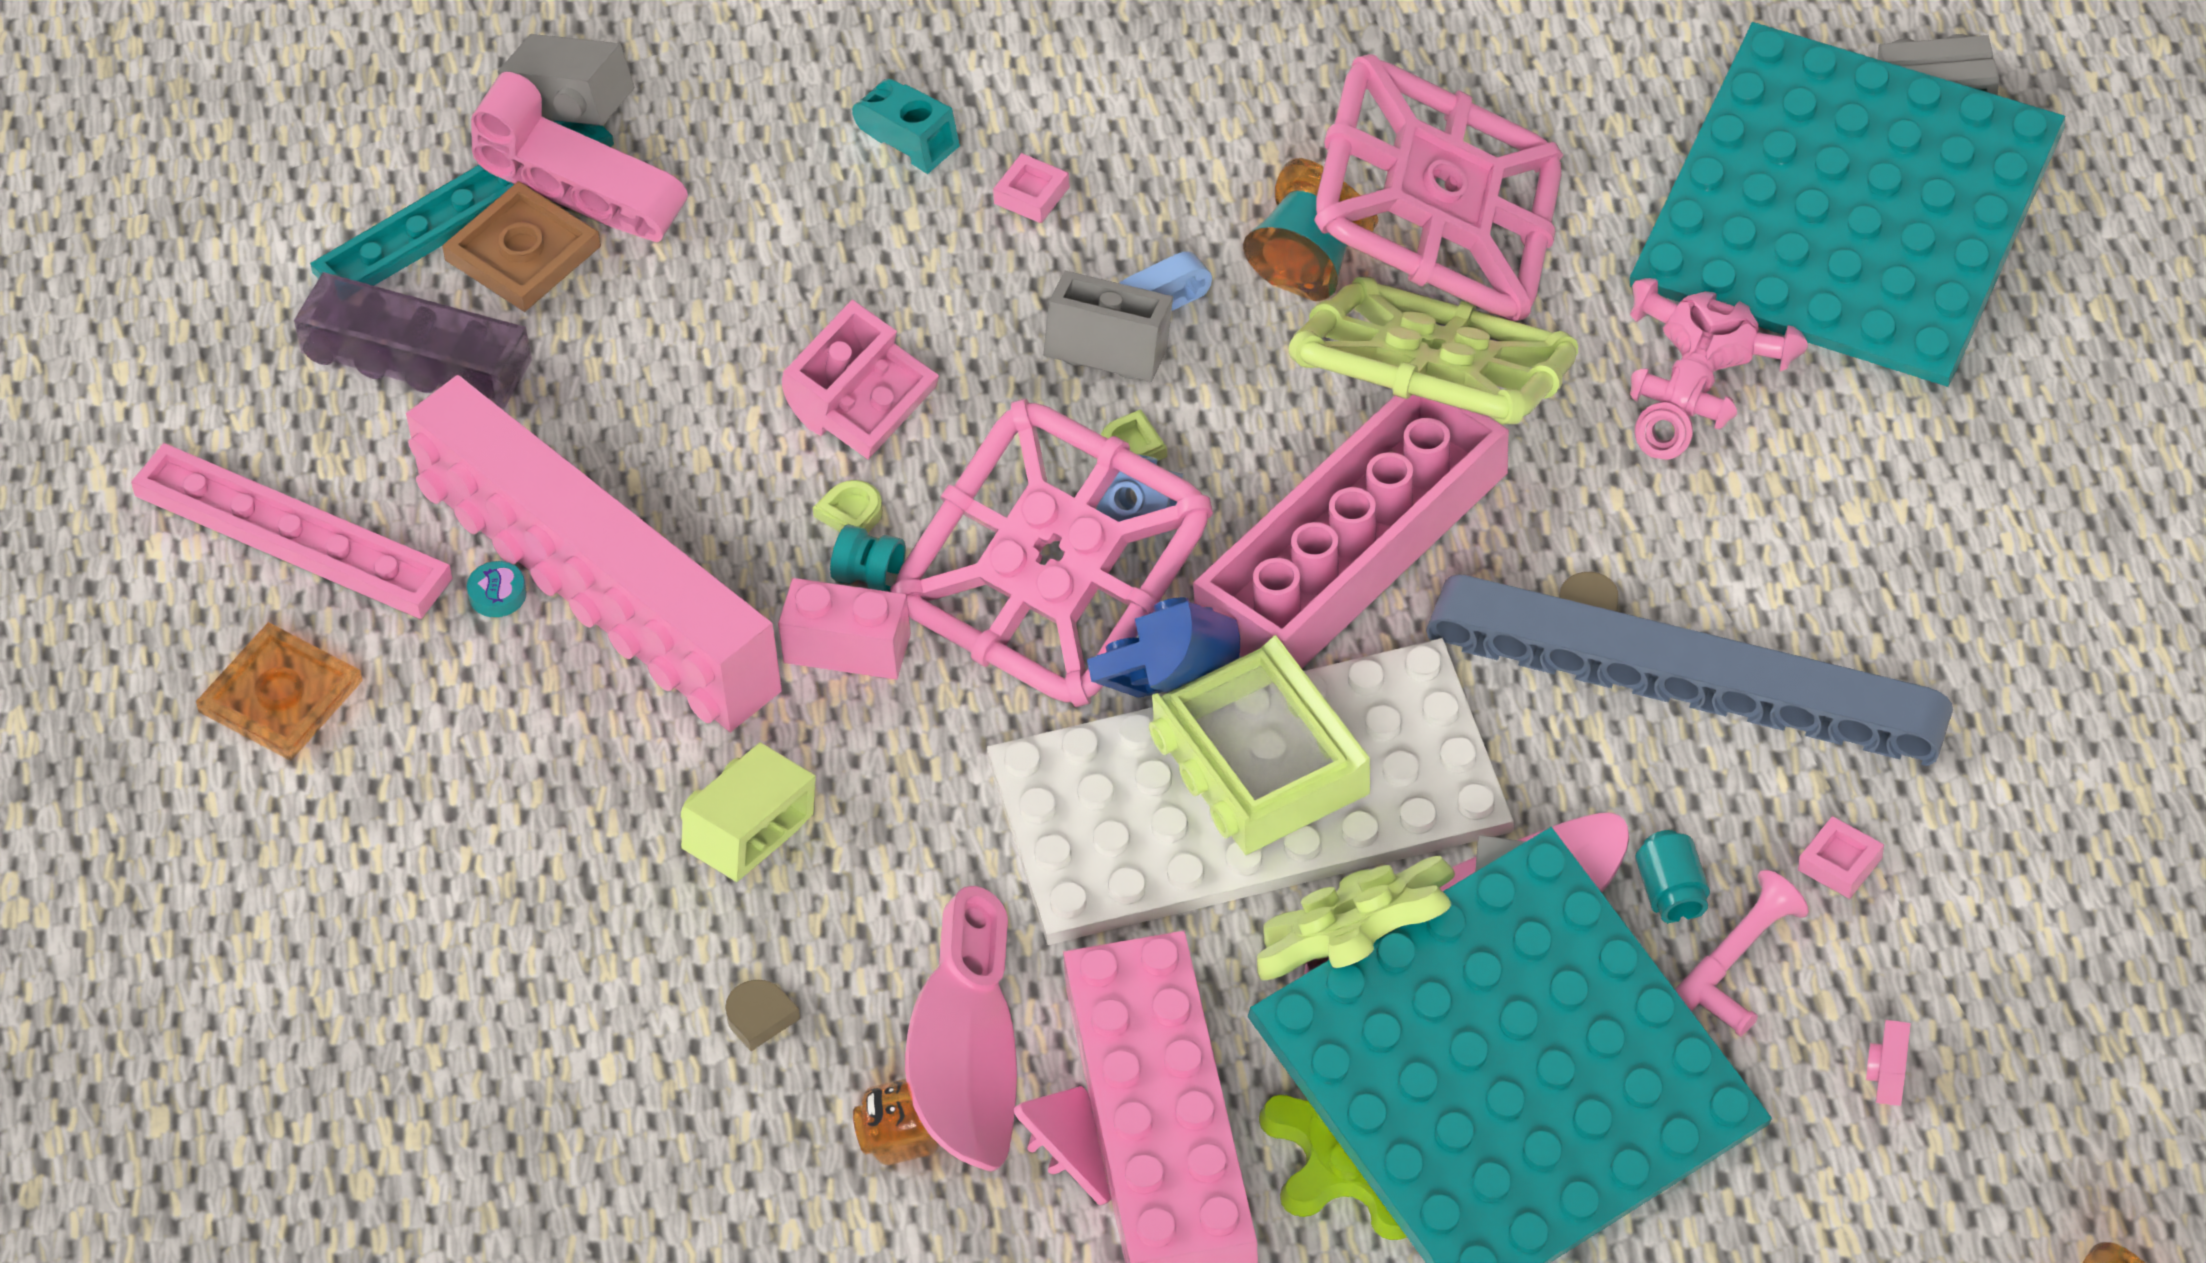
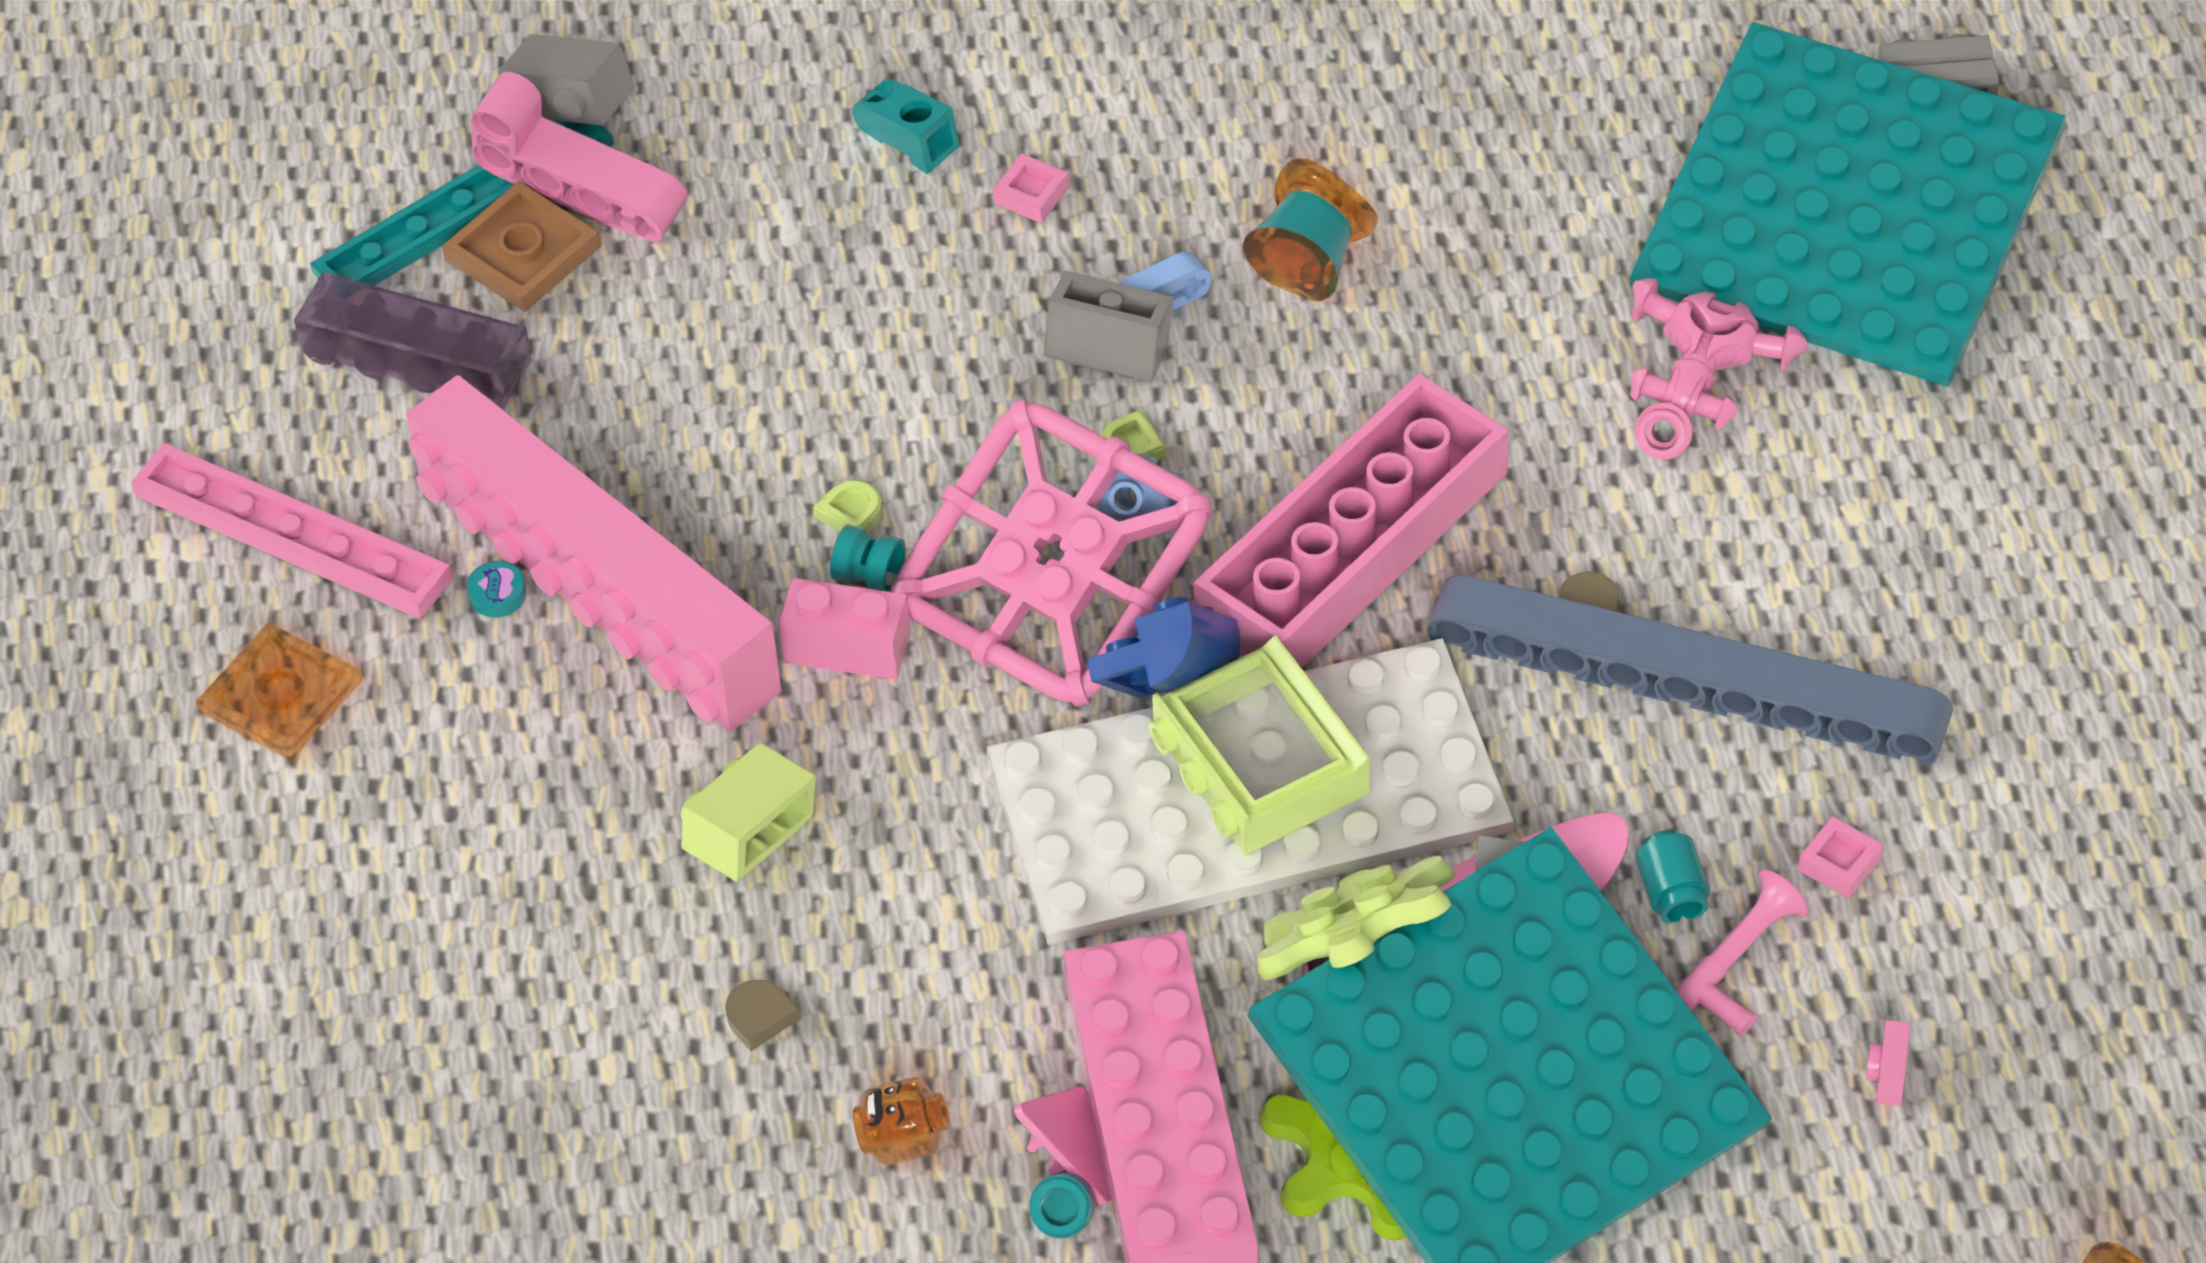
(856, 381): bright pink brick -> none
(963, 1036): bright pink plant -> none
(1062, 1205): none -> teal tile
(1410, 189): bright pink plate -> none
(1433, 361): yellowish green plate -> none

